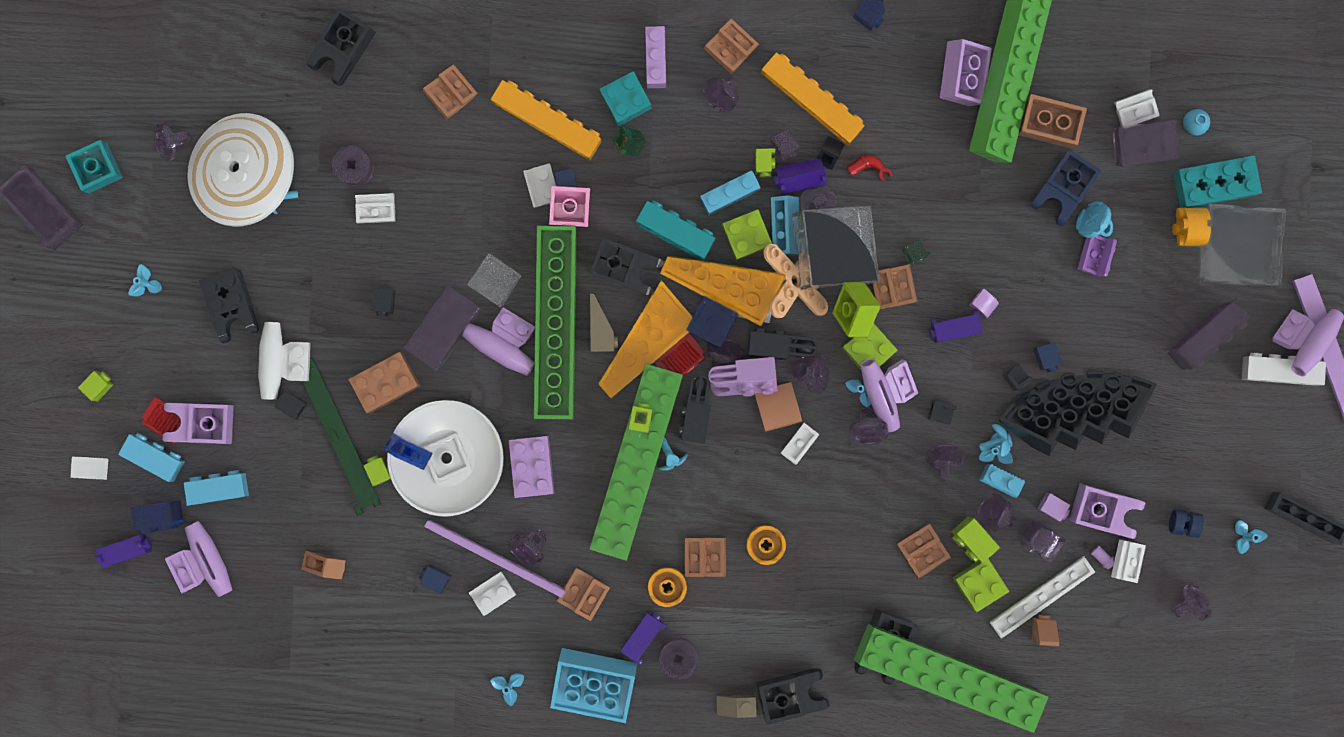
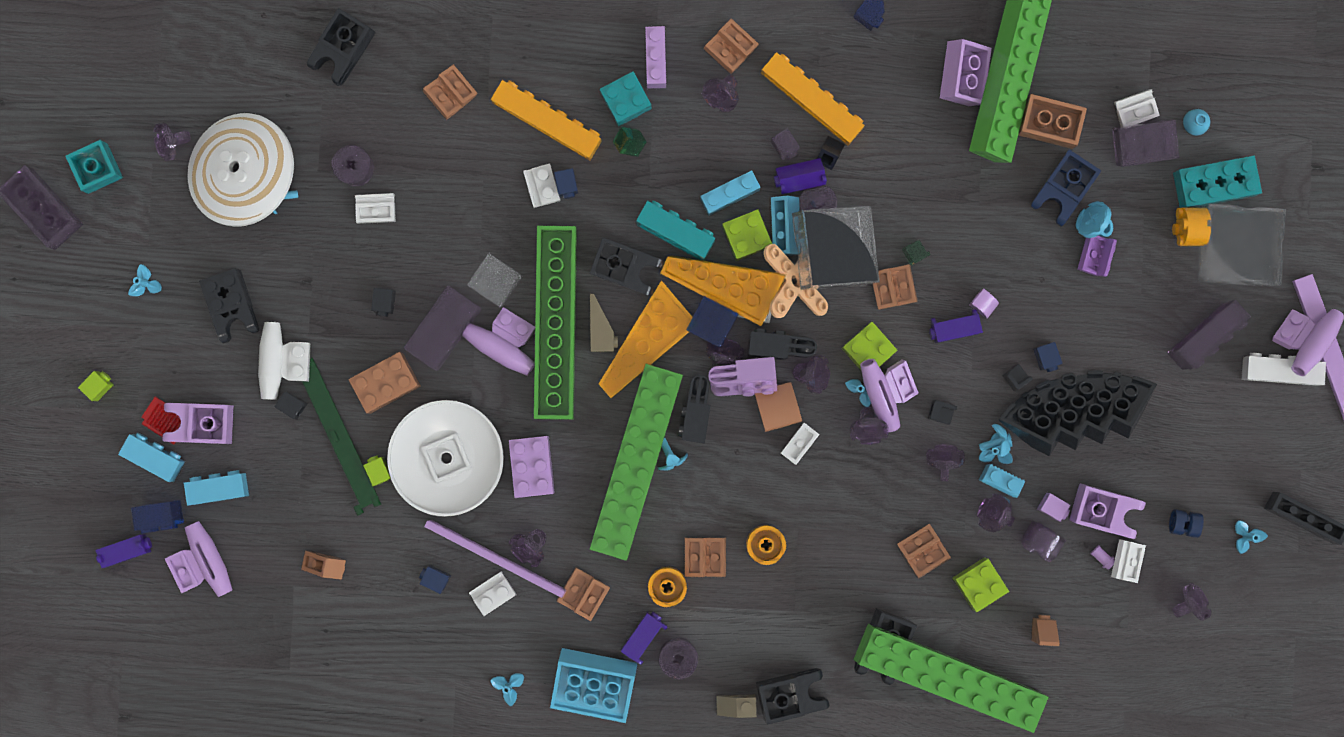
(89, 468): white sticker -> none
(408, 451): clear blue slope -> none
(569, 206): bright pink slope -> none
(635, 423): lime brick -> none
(682, 356): red window -> none
(764, 162): lime brick -> none
(856, 309): lime brick -> none
(868, 161): red piece -> none
(975, 540): lime brick -> none
(1042, 597): white tile -> none

